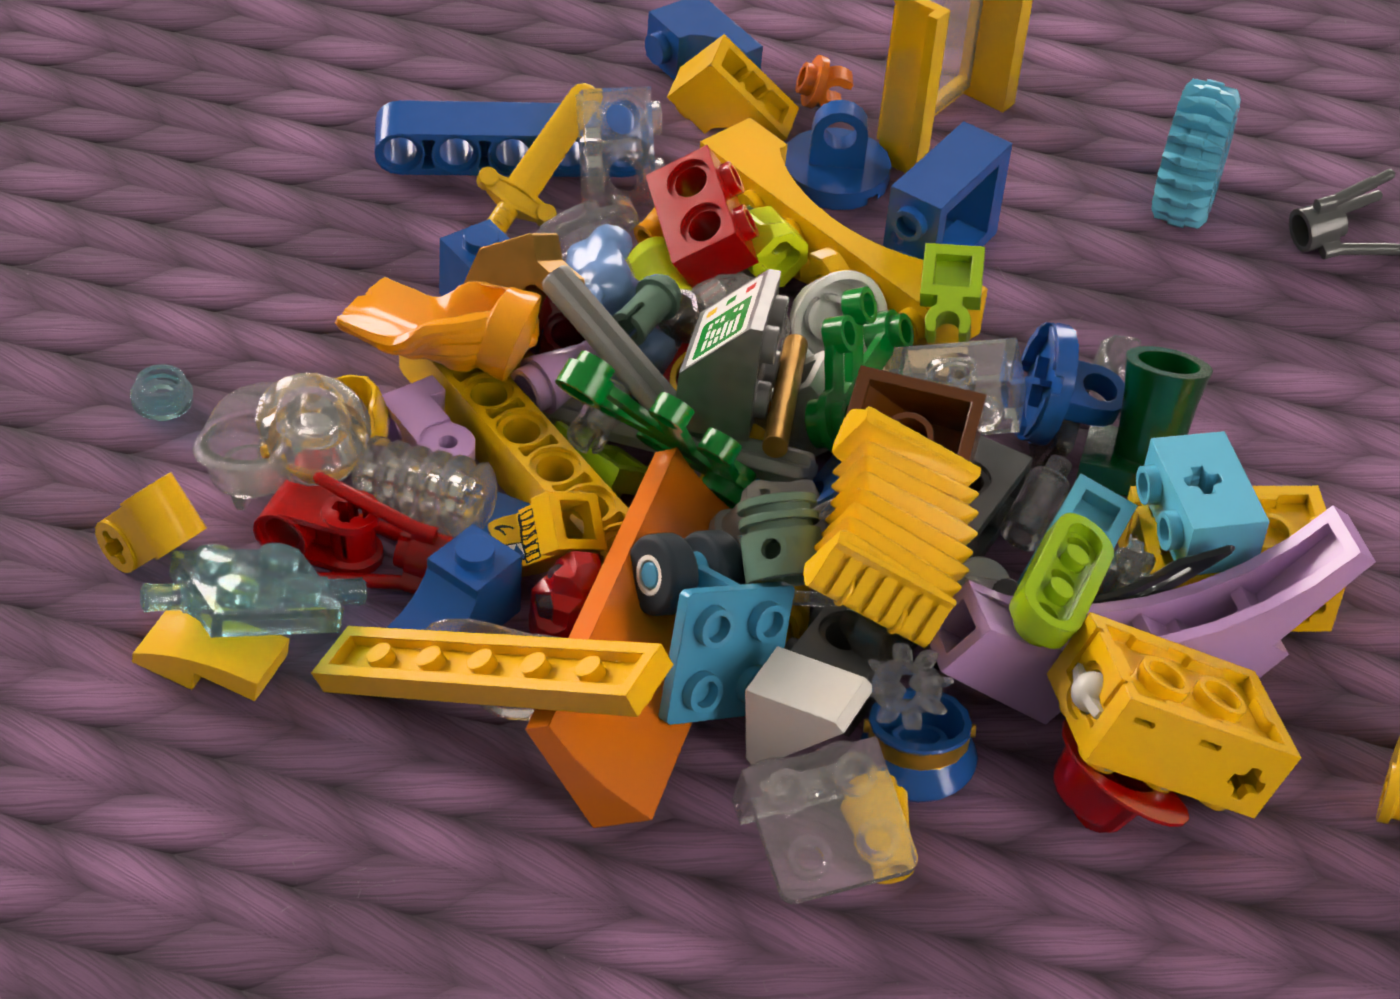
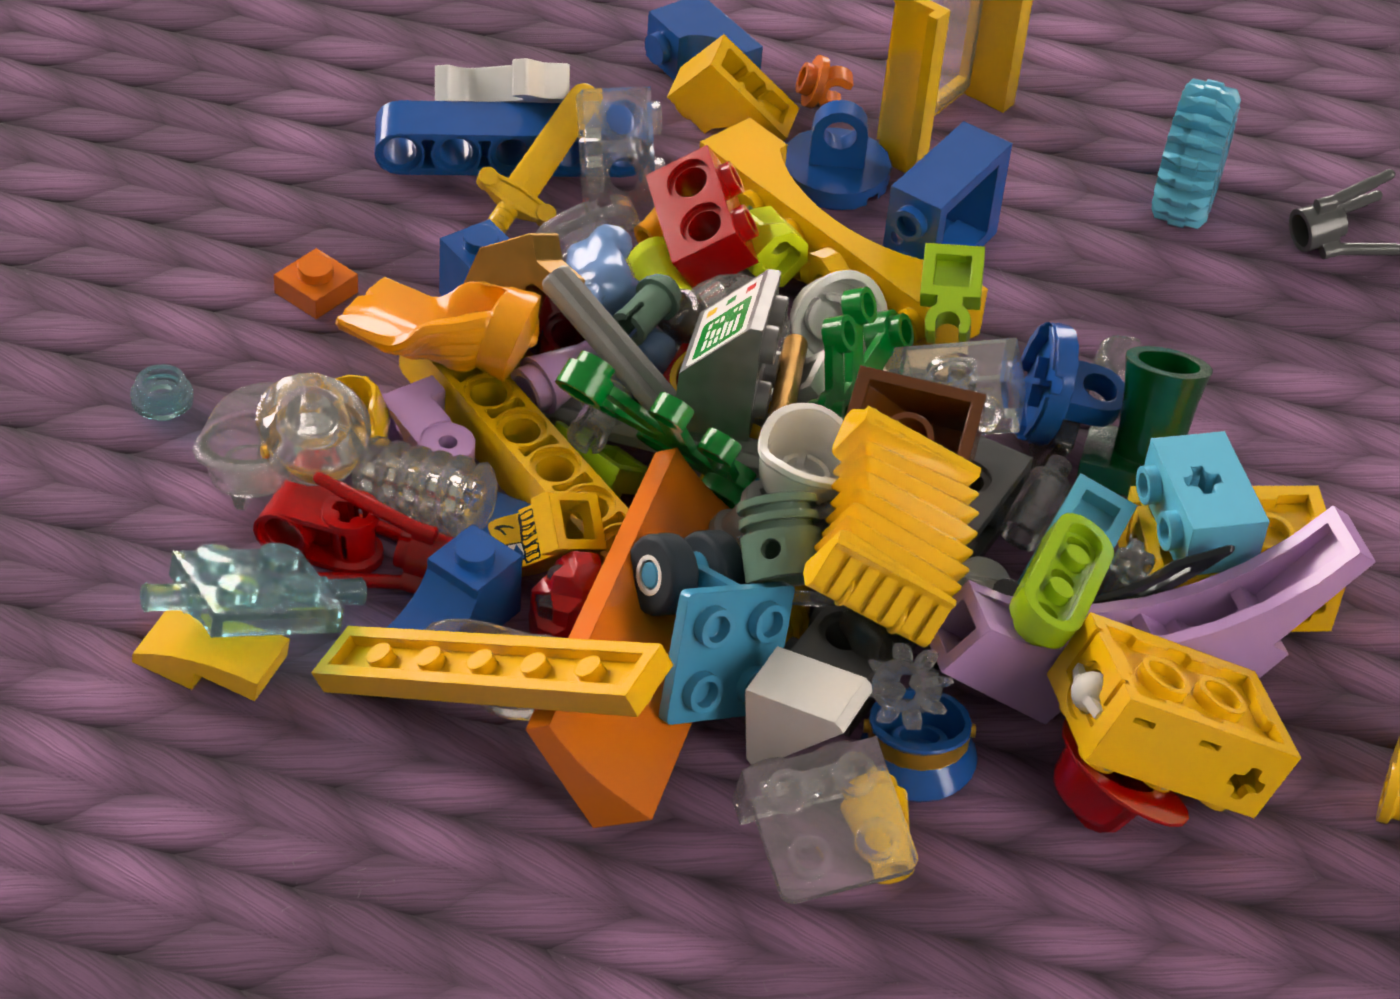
(148, 525): yellow piece -> none
(316, 283): none -> orange plate
(520, 82): none -> white piece
(798, 450): none -> white helmet

